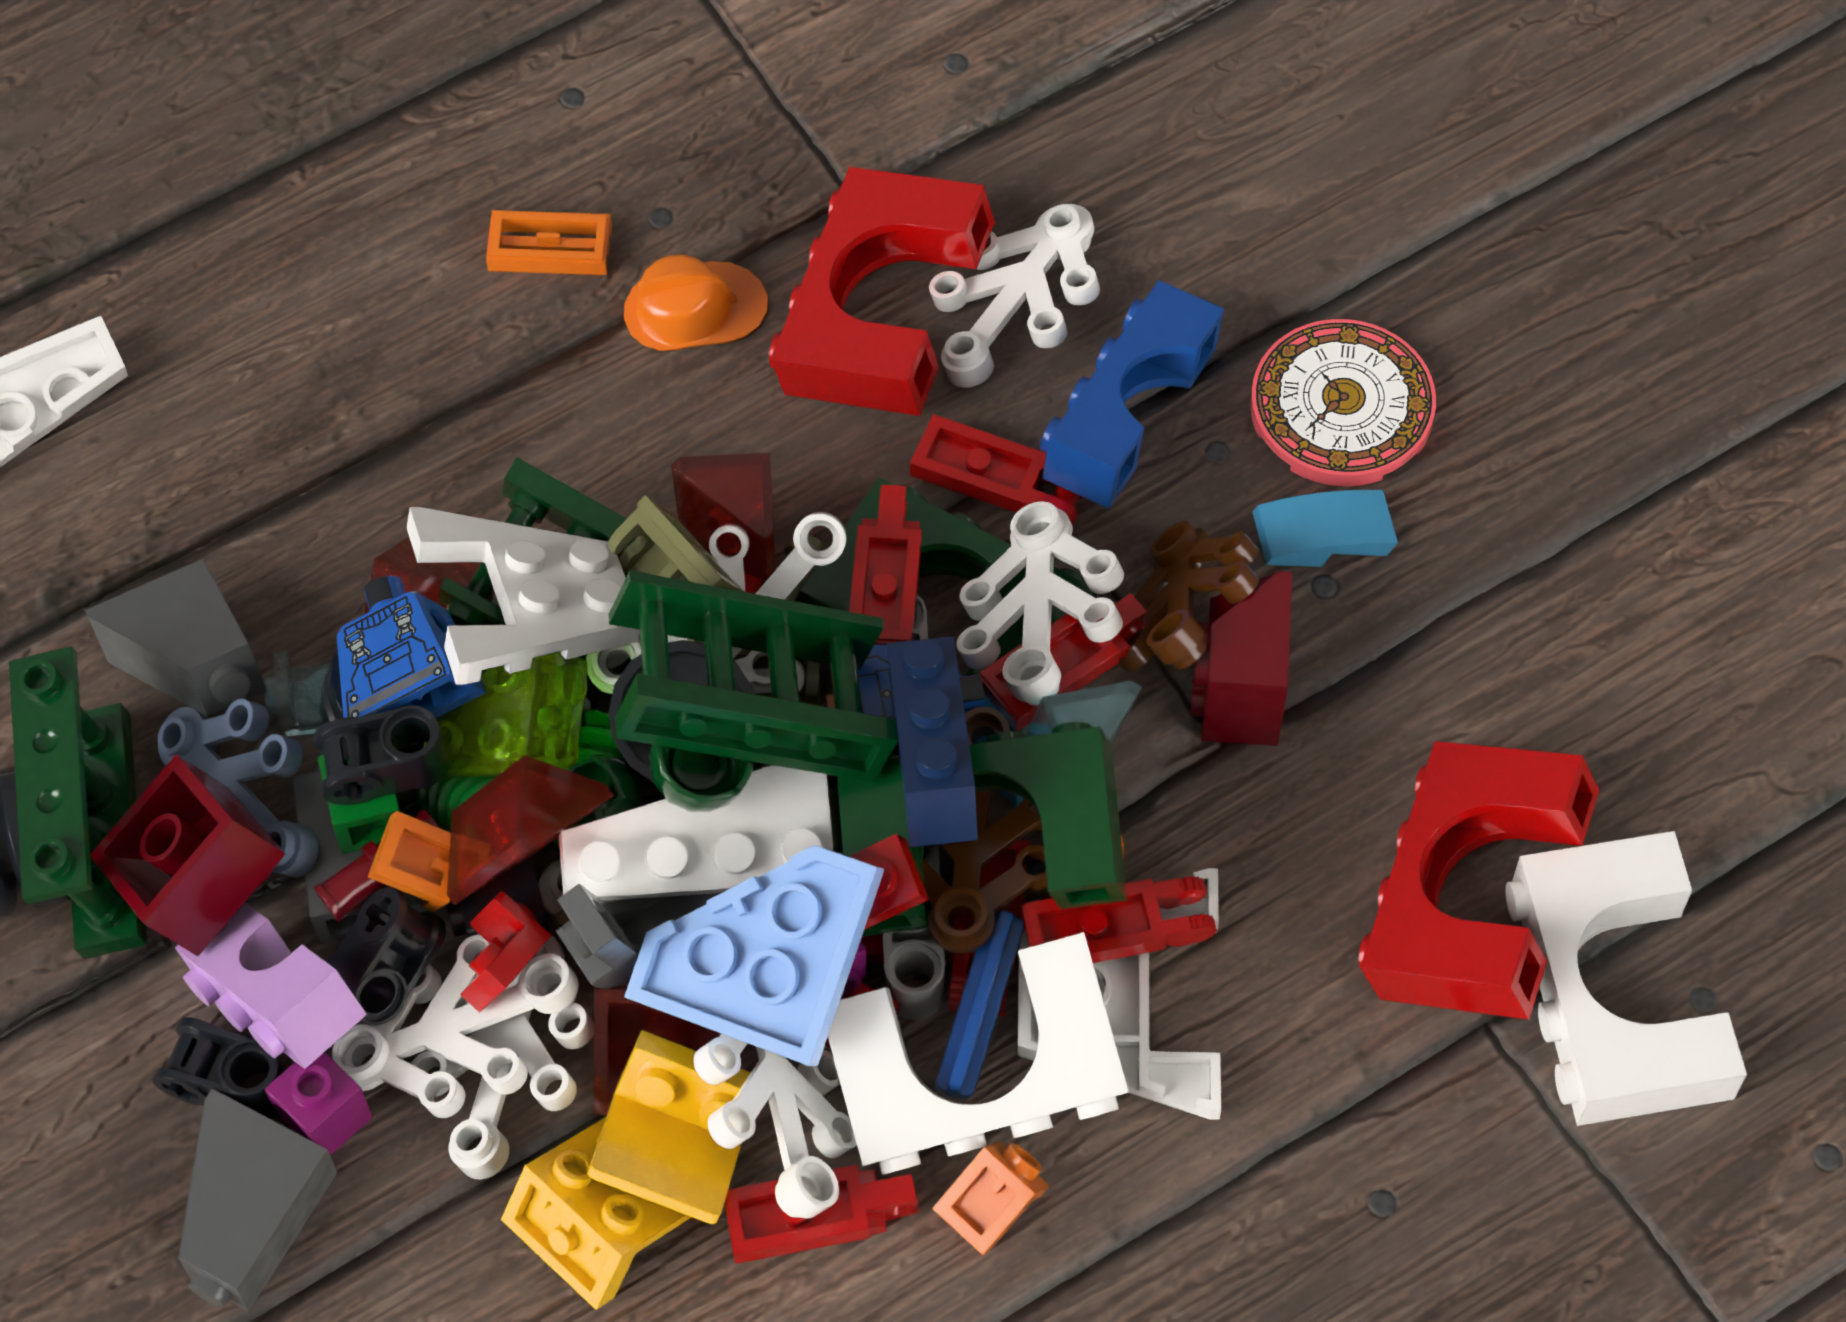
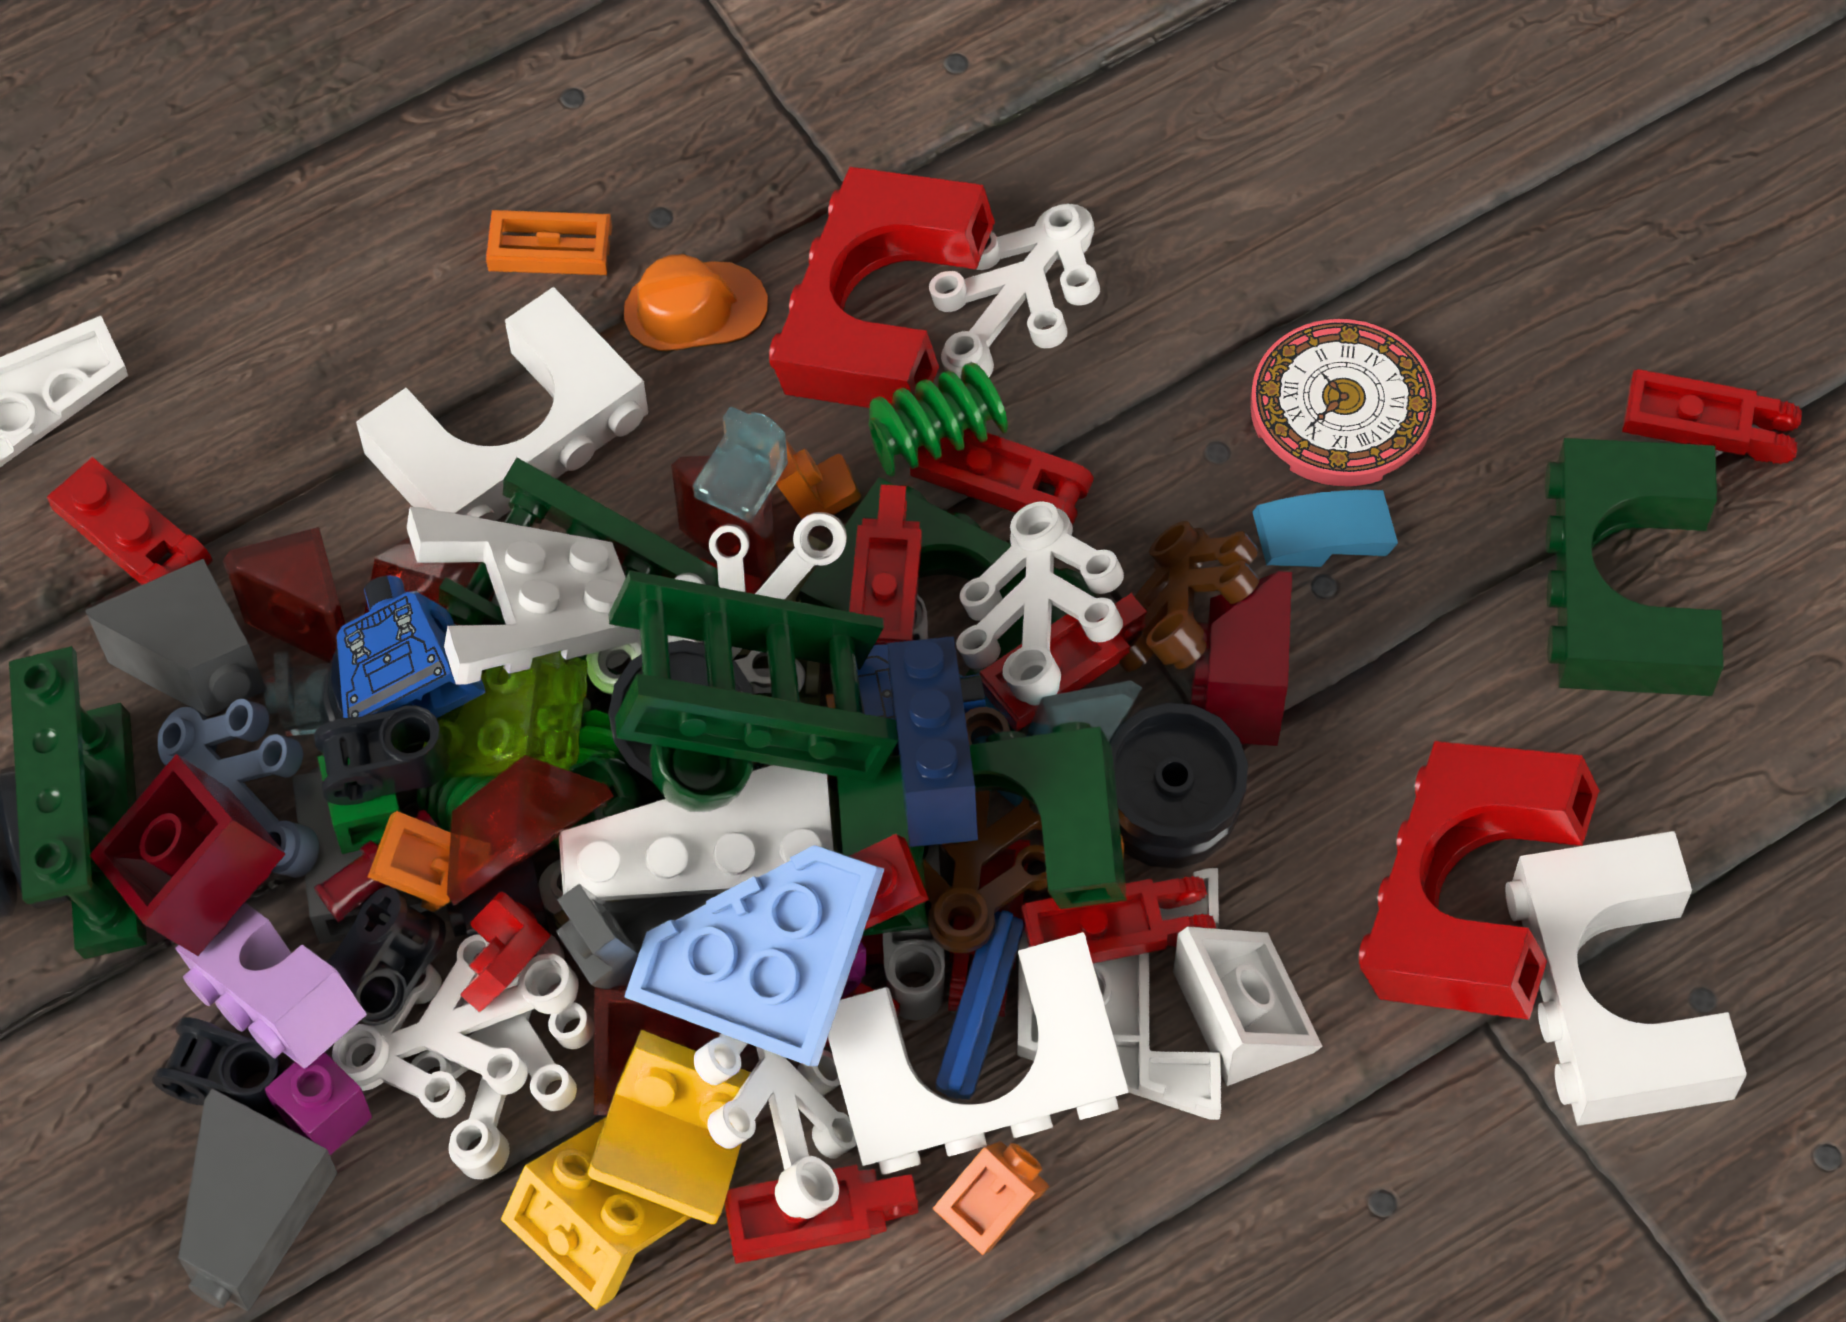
(123, 524): none -> red plate
(289, 591): none -> clear red slope
(592, 404): none -> white arch
(665, 548): olive hinge -> none
(743, 464): none -> clear light blue bracket
(818, 487): none -> orange bracket
(935, 415): none -> green piece
(1098, 439): blue arch -> none
(1177, 784): none -> black wheel
(1242, 1000): none -> white slope
(1599, 633): none -> dark green arch
(1712, 415): none -> red hinge

